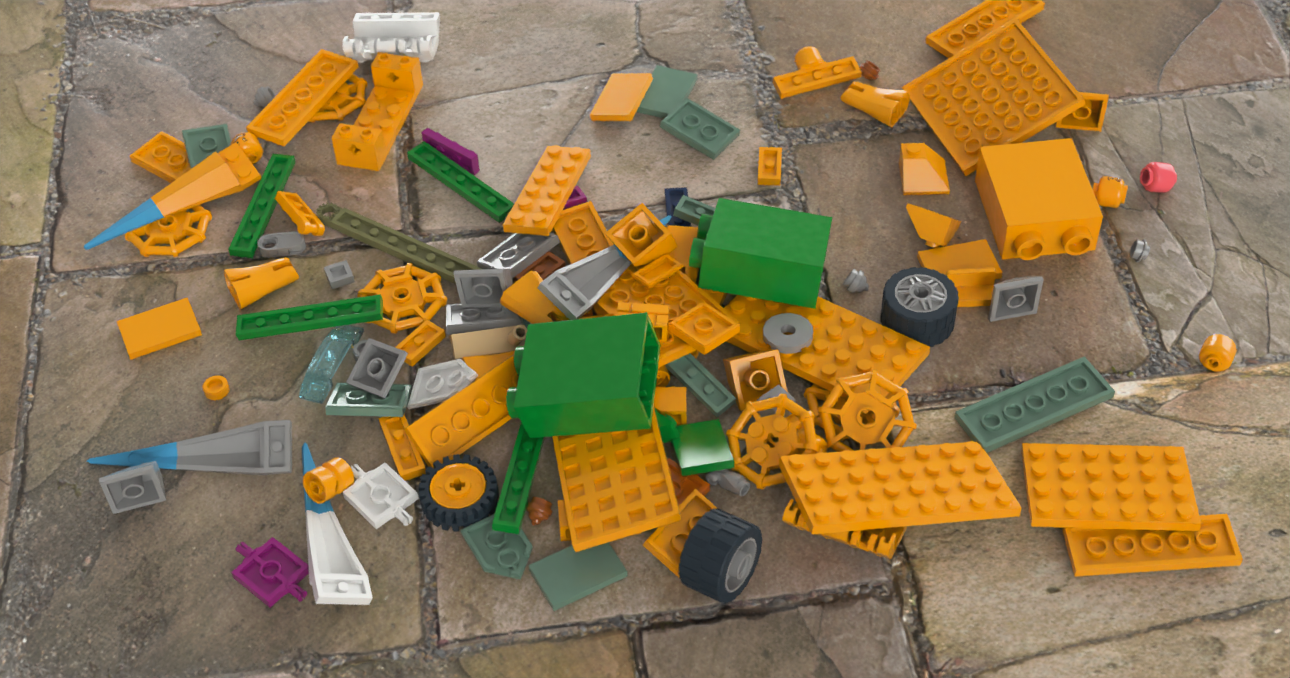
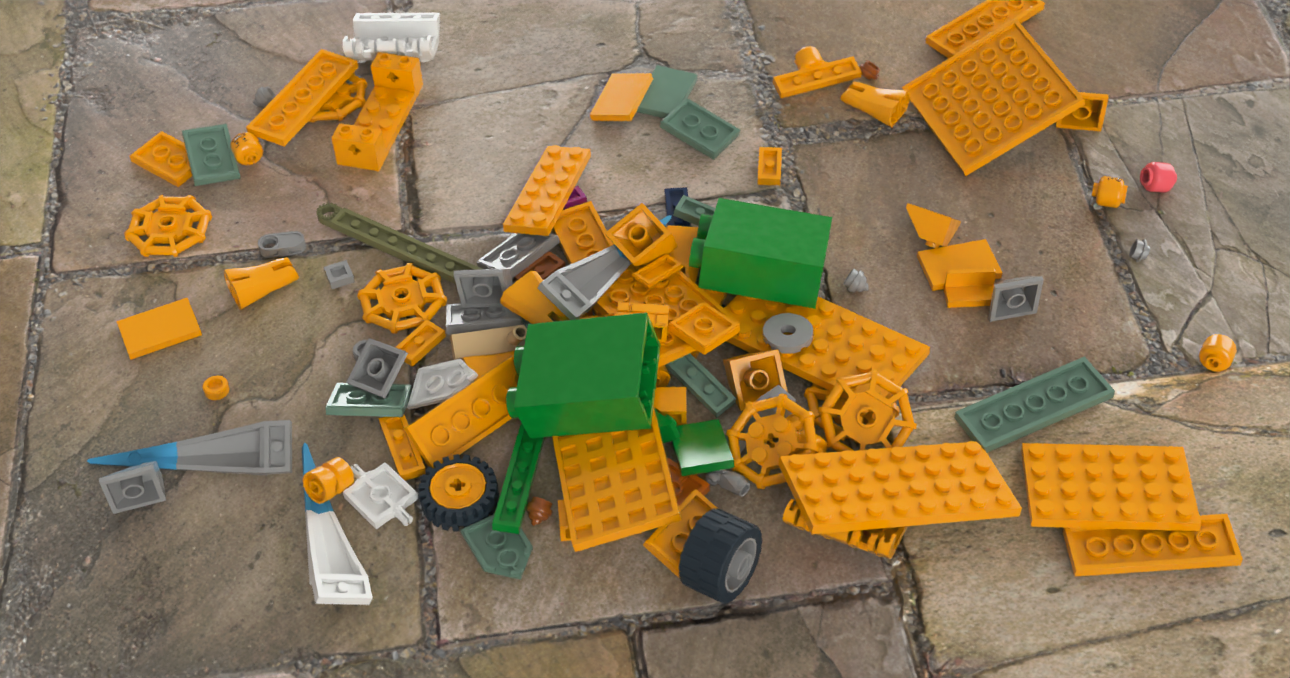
(211, 179): light orange plate -> none
(261, 206): green plate -> none
(271, 572): magenta plate -> none
(300, 213): light orange plate -> none
(309, 317): green plate -> none
(326, 361): clear light blue slope -> none
(460, 155): magenta plate -> none
(461, 181): green plate -> none
(573, 575): sand green tile -> none
(920, 305): black wheel -> none
(922, 170): light orange slope -> none
(1038, 199): light orange brick -> none

